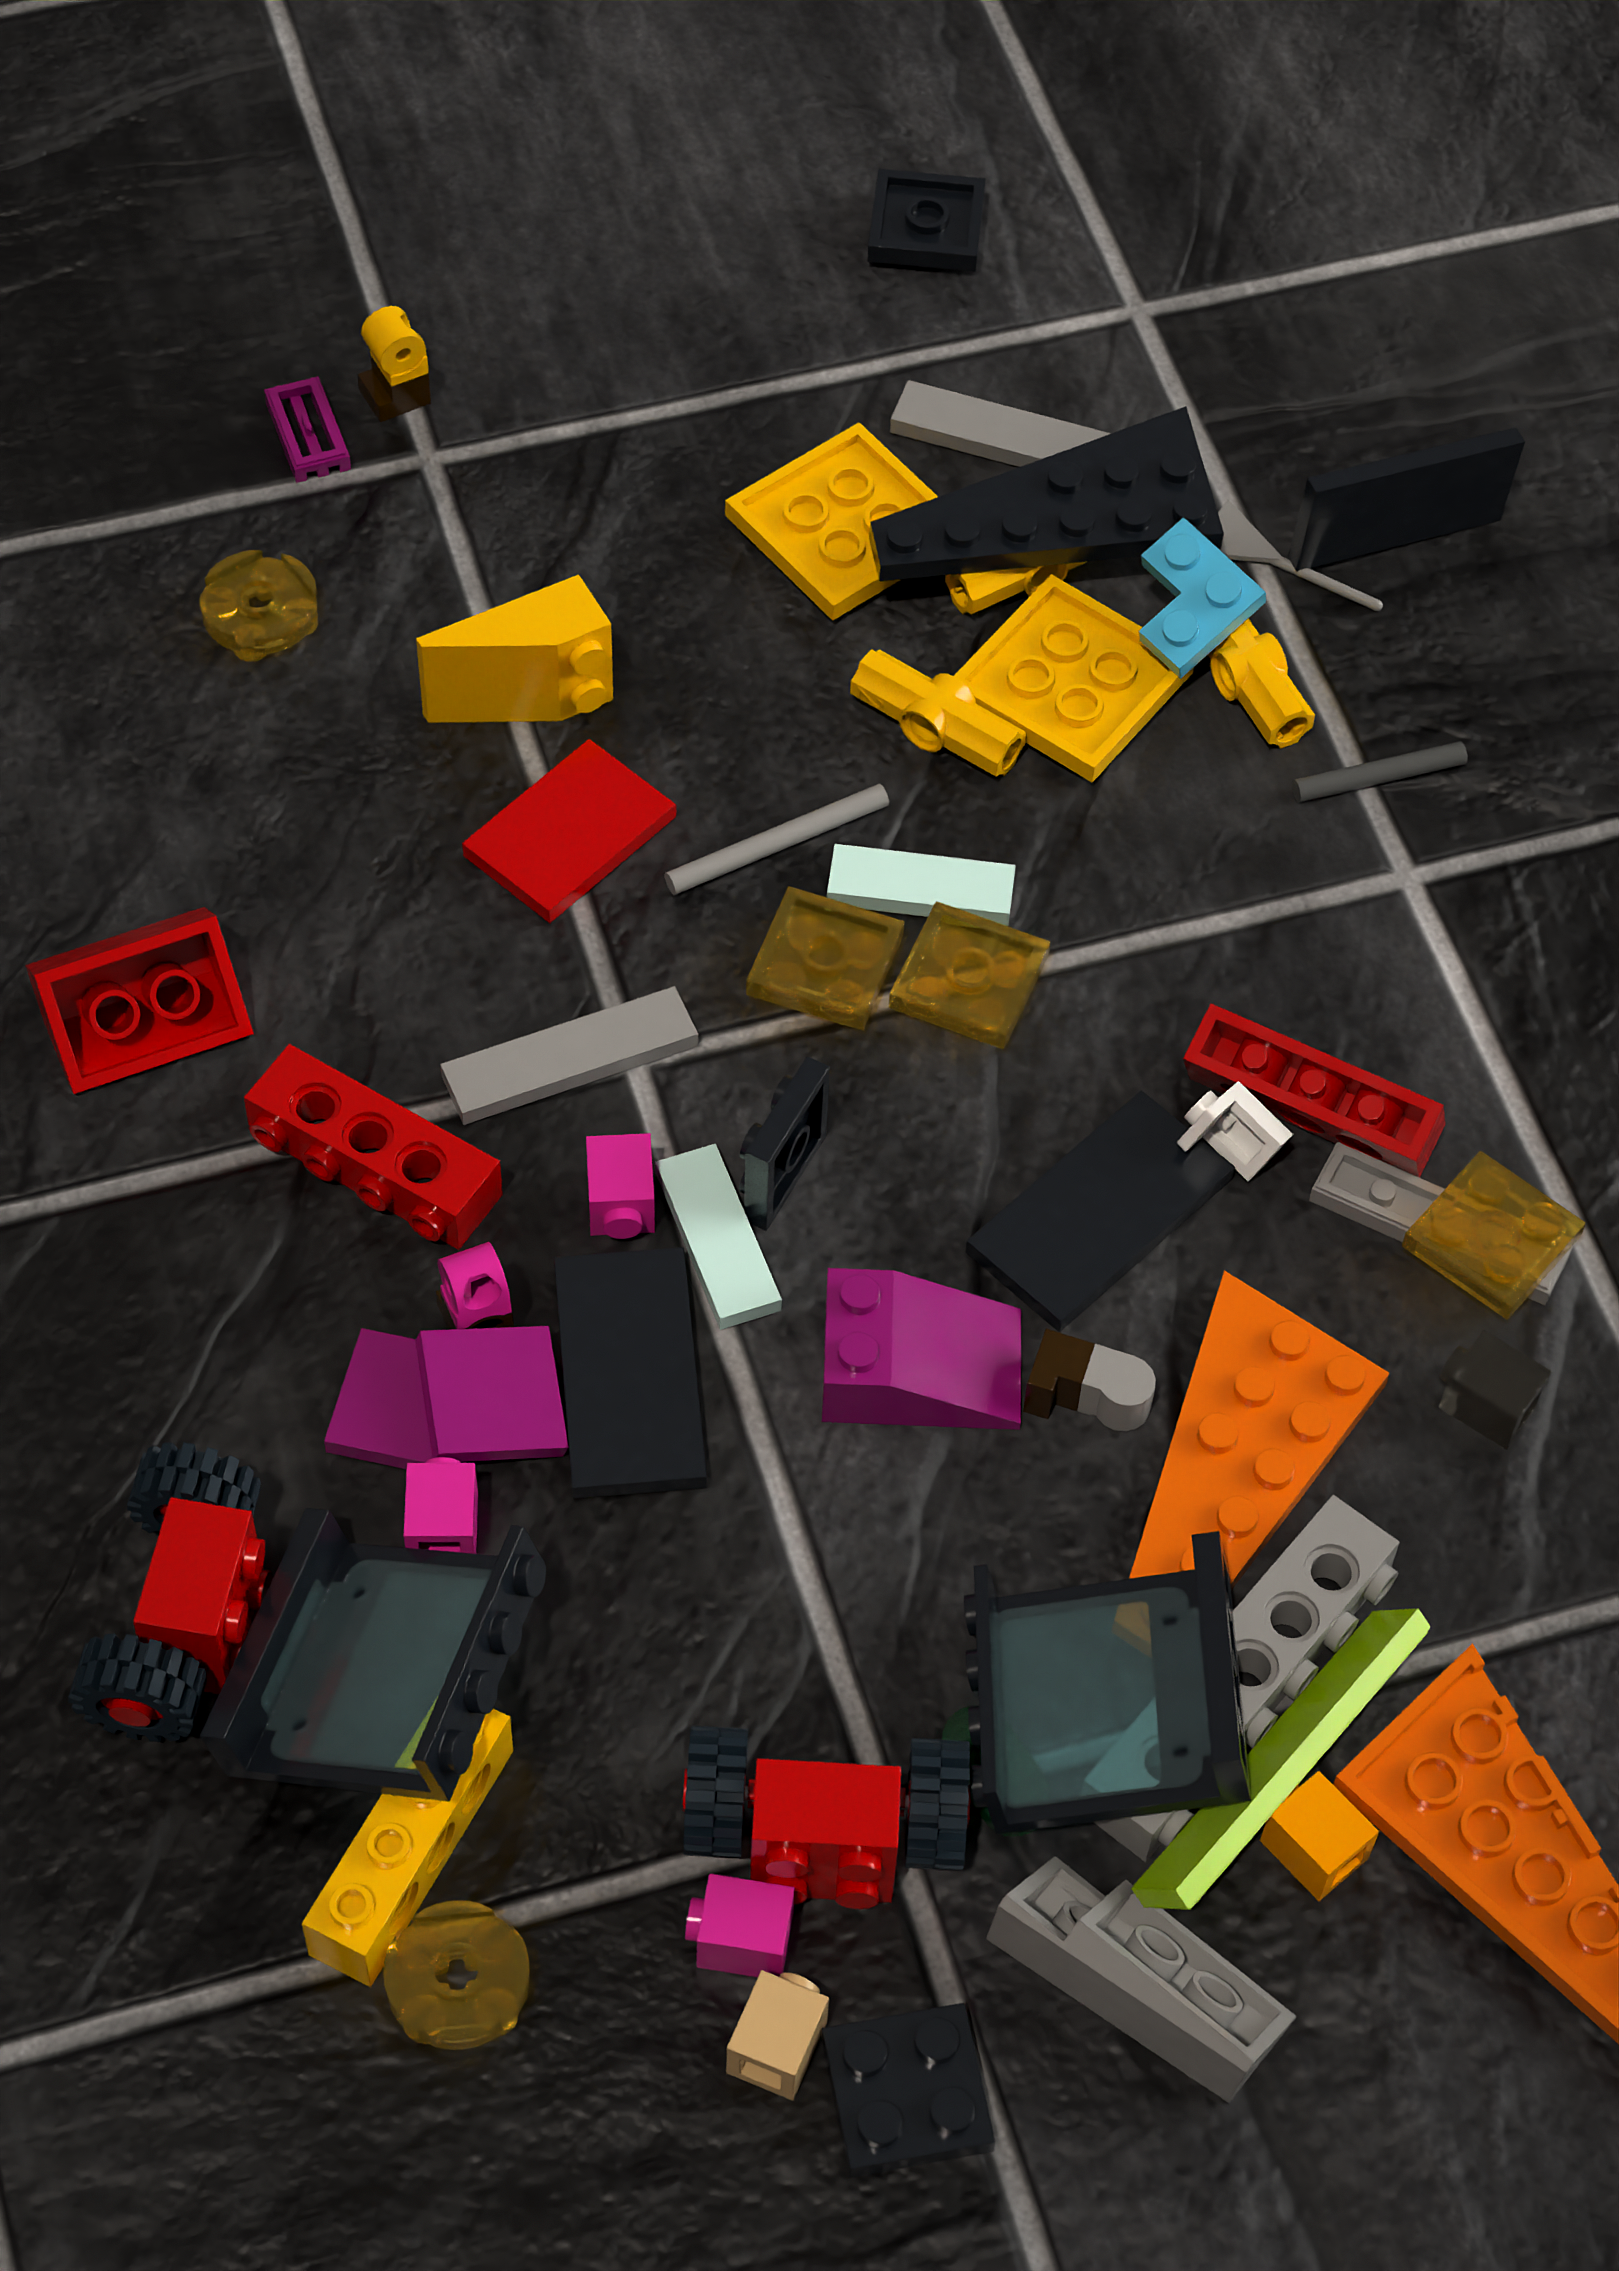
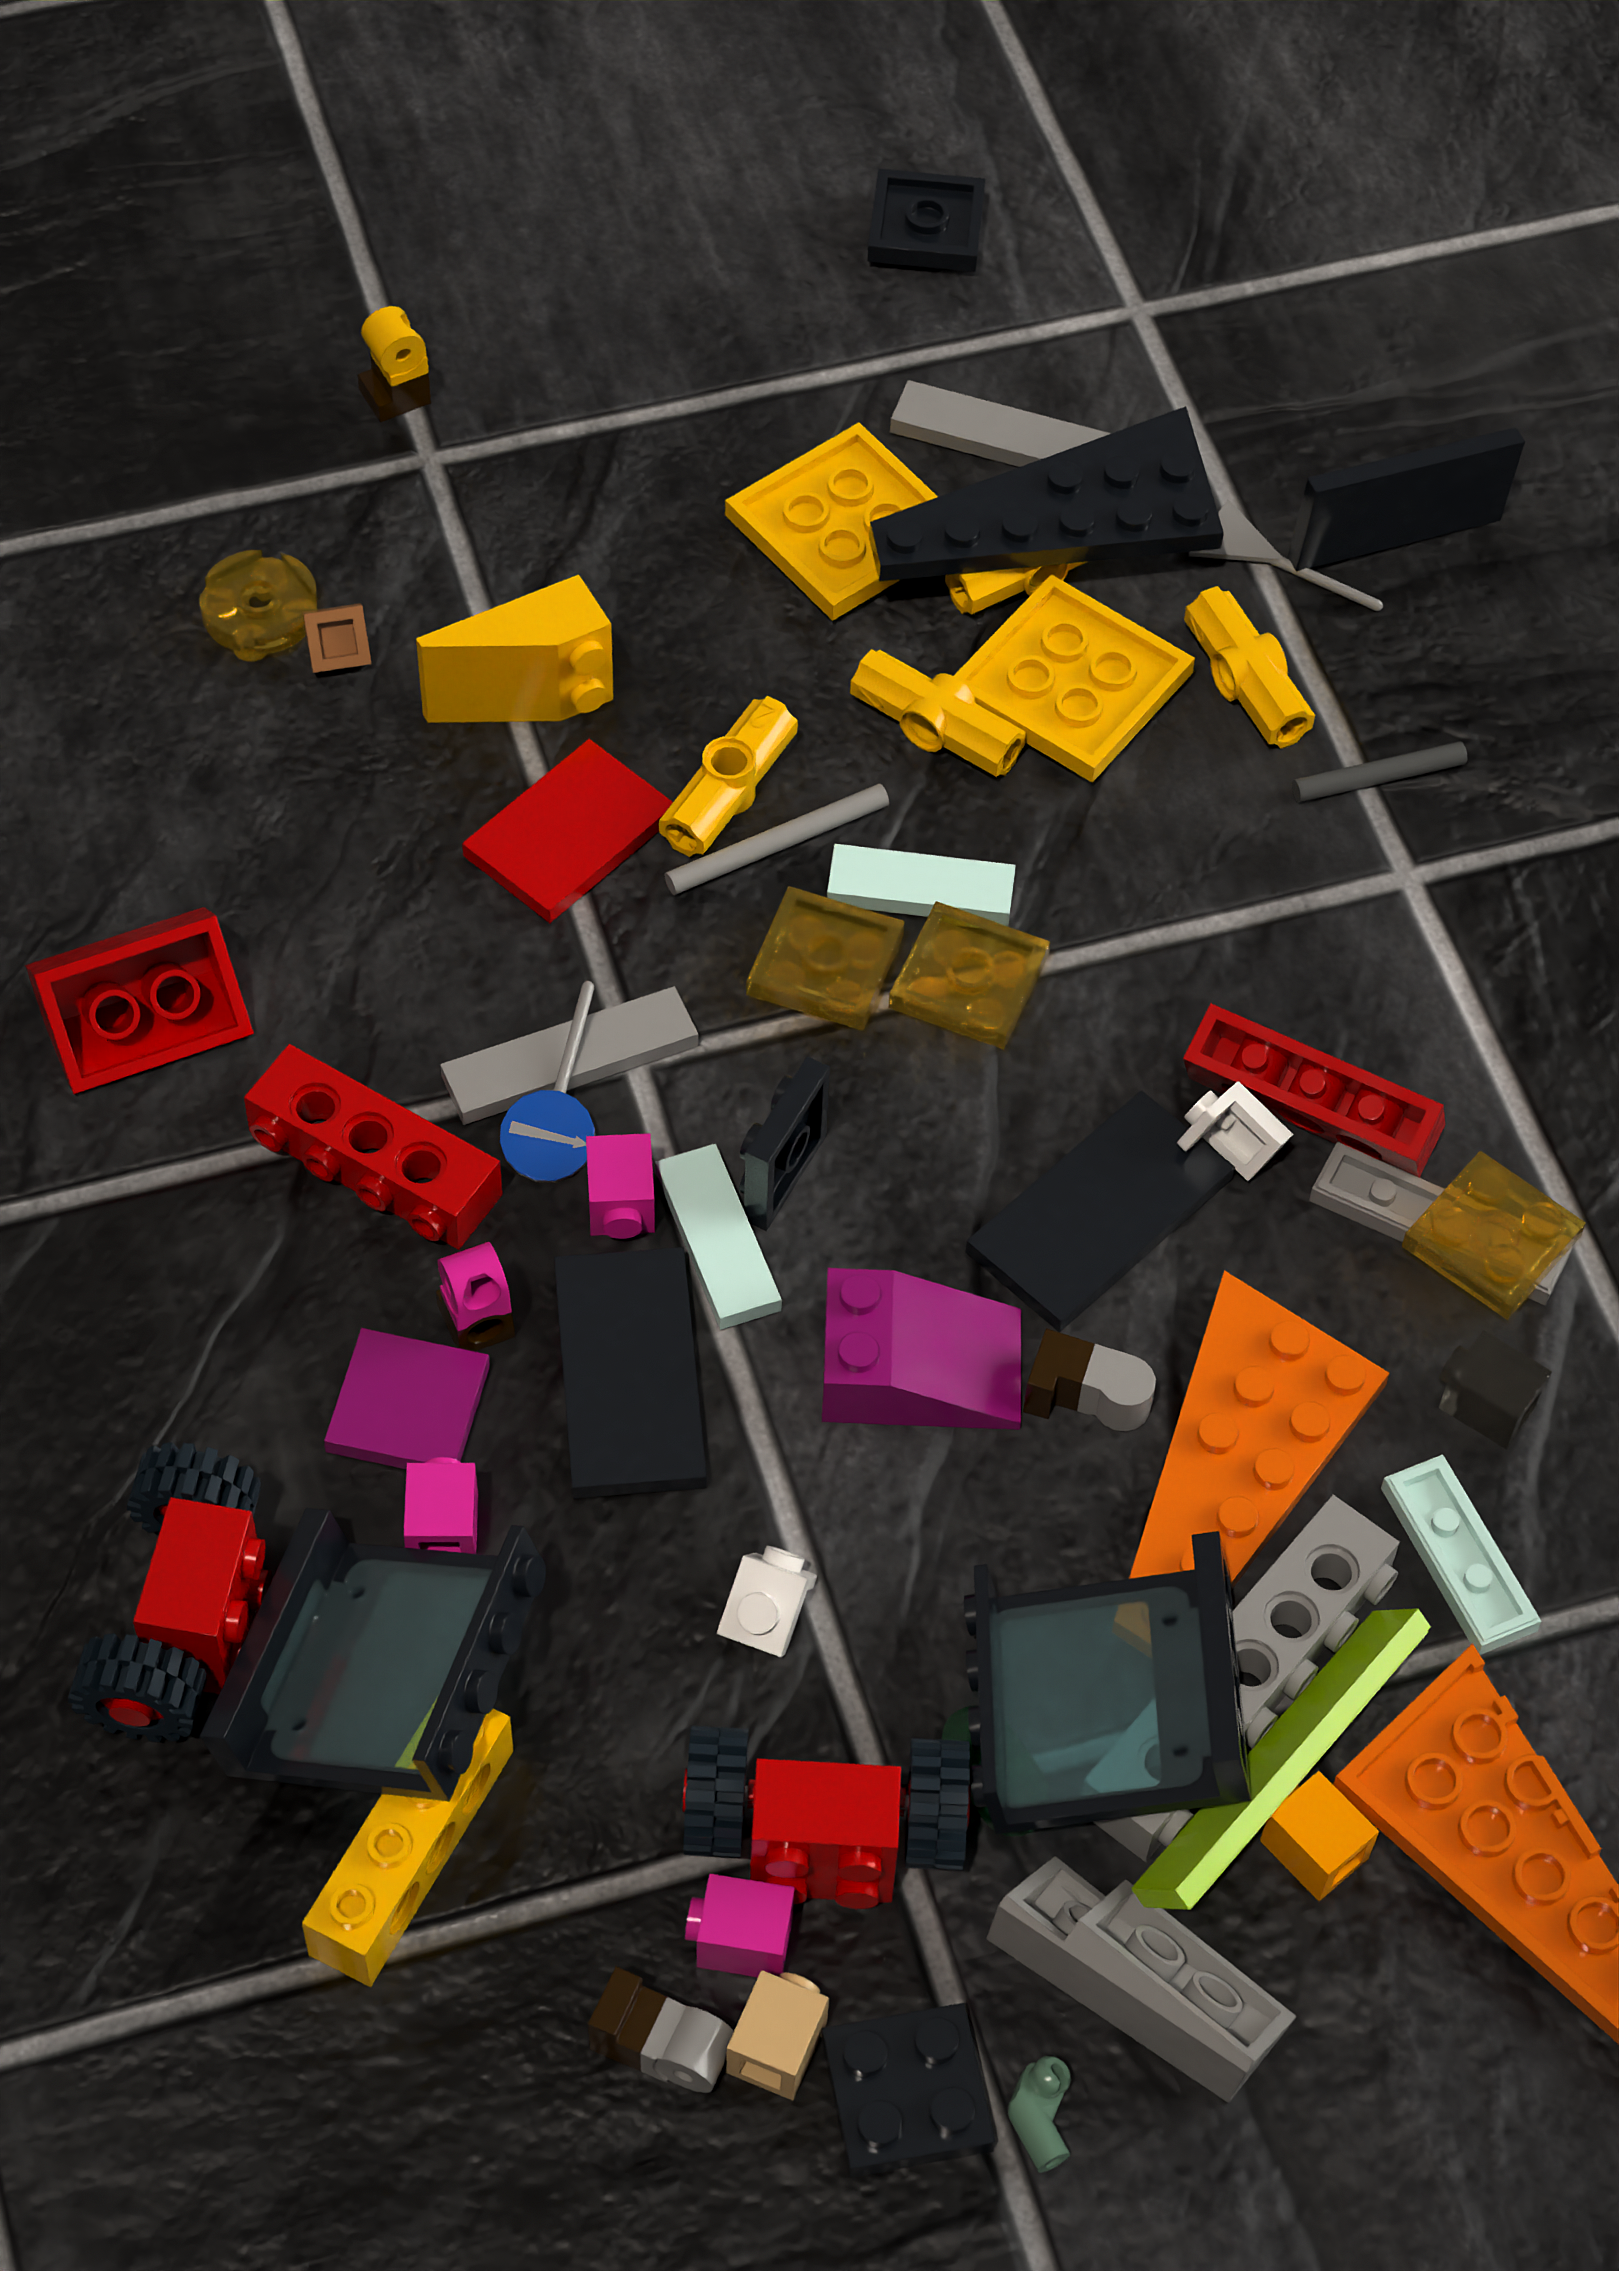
(316, 460): magenta tile -> none
(337, 637): none -> medium nougat plate
(464, 2016): clear yellow plate -> none
(491, 1393): magenta tile -> none
(548, 1129): none -> blue piece
(658, 2034): none -> leg
(728, 776): none -> yellow piece
(766, 1600): none -> white bracket
(1034, 2108): none -> sand green arm
(1209, 599): medium azure plate -> none
(1460, 1555): none -> light aqua tile

